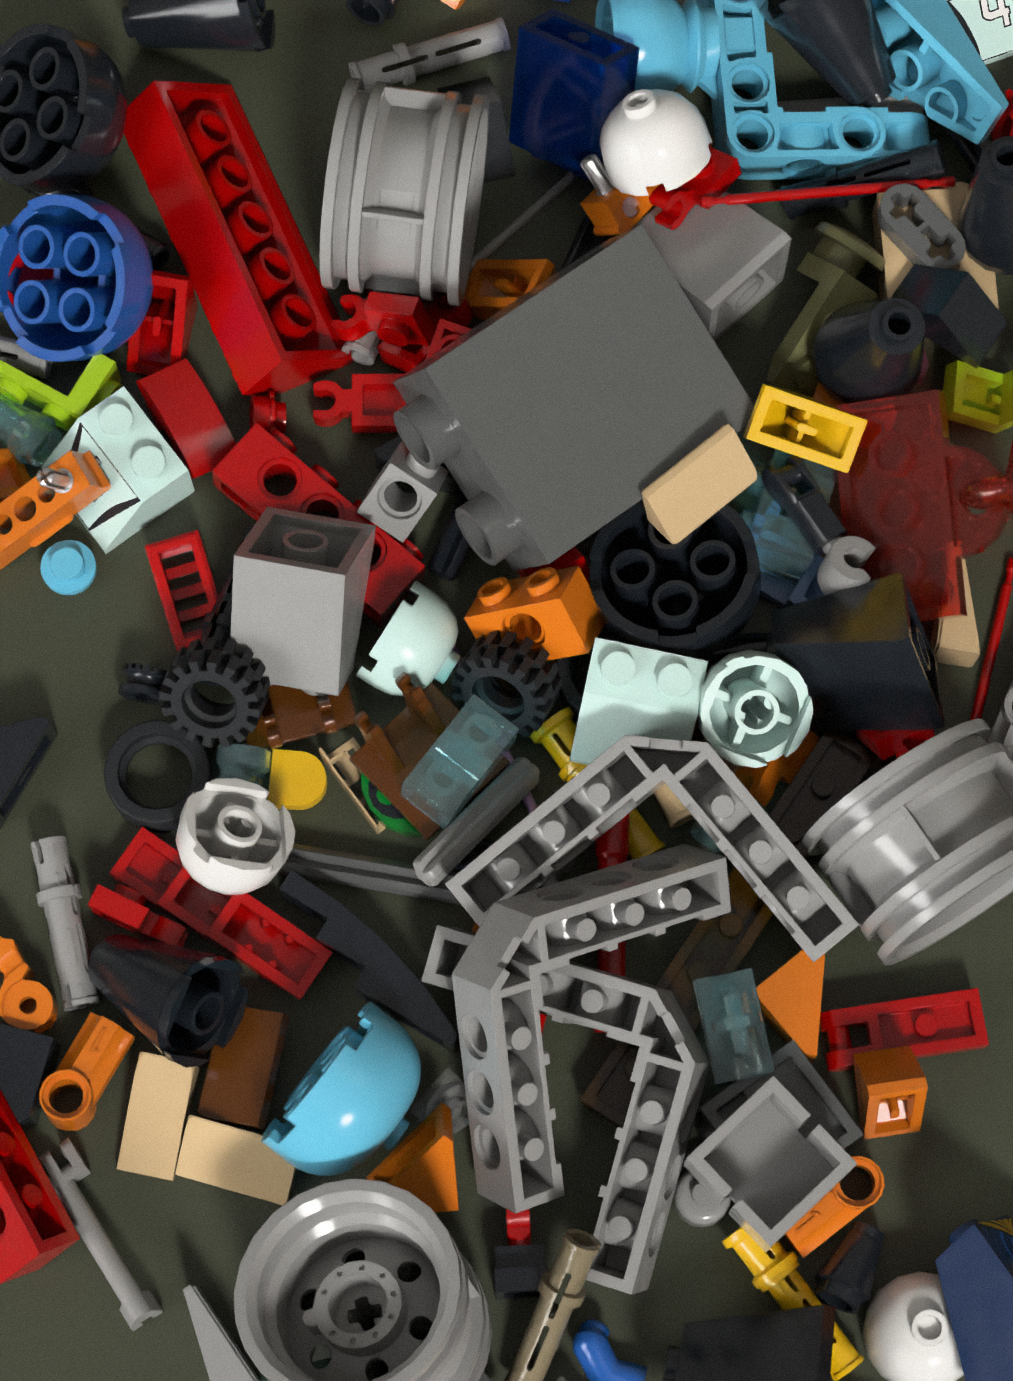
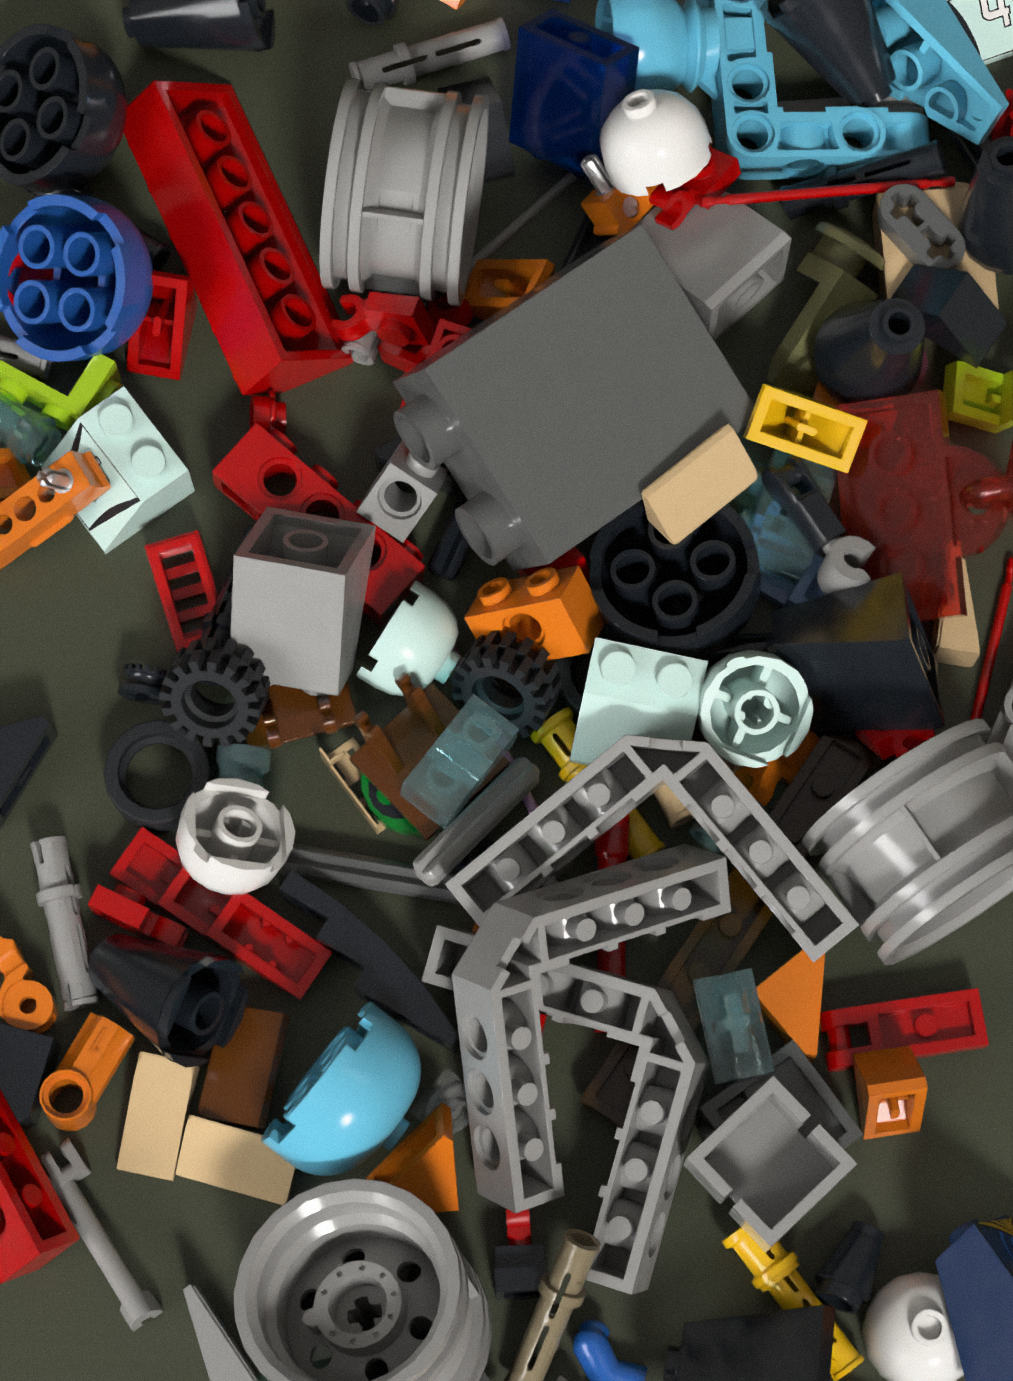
(68, 567): medium azure plate -> none
(188, 415): red slope -> none
(296, 780): yellow tile -> none
(368, 403): red plate -> none
(696, 1204): light grey piece -> none
(834, 1212): orange piece -> none

